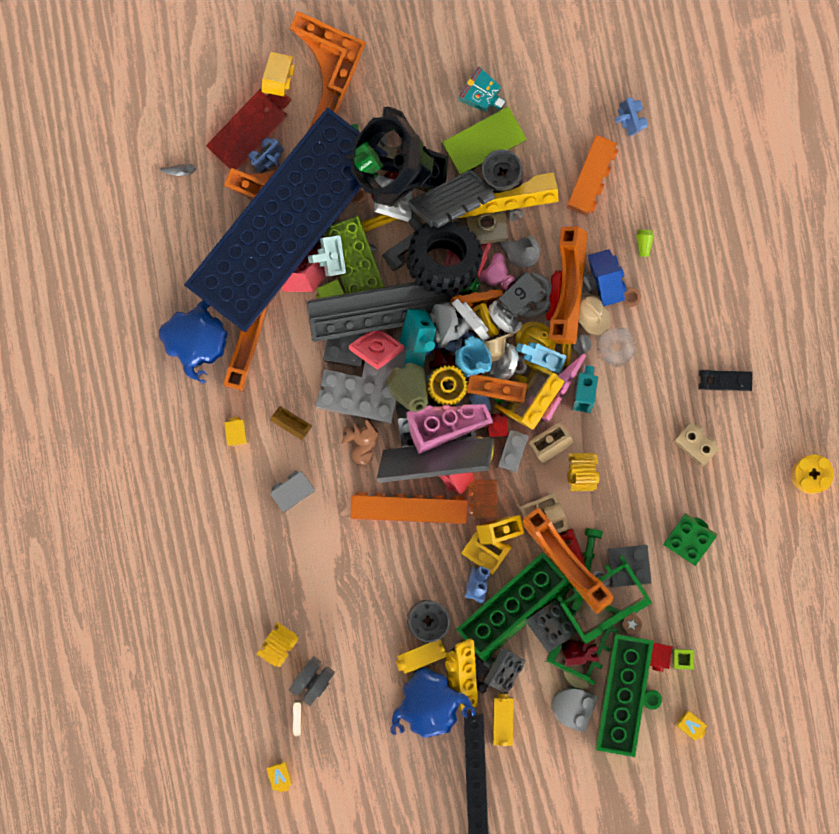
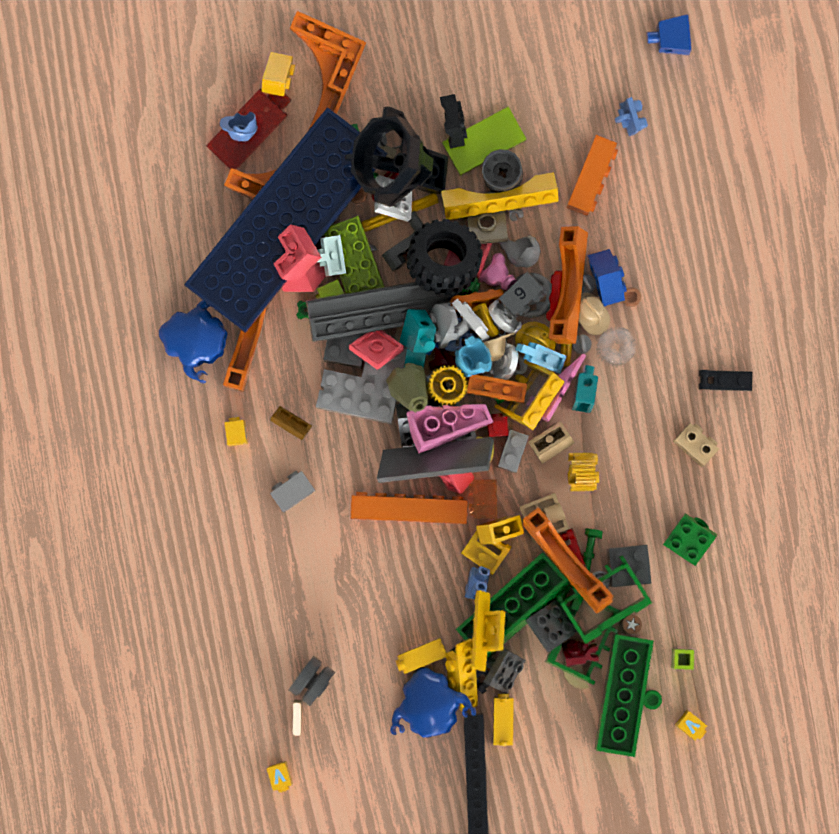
(180, 170): flat silver bar -> none
(239, 126): none -> medium blue piece
(268, 156): medium blue hips -> none
(277, 644): yellow brick -> none
(299, 253): none -> coral panel
(301, 313): none -> green plate
(366, 440): nougat animal -> none
(367, 159): green piece -> none
(437, 627): dark grey wheel -> none
(452, 199): dark grey hinge -> none
(455, 120): none -> black brick
(476, 399): light blue tile -> none
(481, 92): teal torso -> none
(487, 632): none -> yellow bracket
(573, 707): light grey slope -> none
(644, 242): lime cone -> none
(661, 657): red brick -> none
(672, 36): none -> blue torso
(810, 484): yellow brick -> none

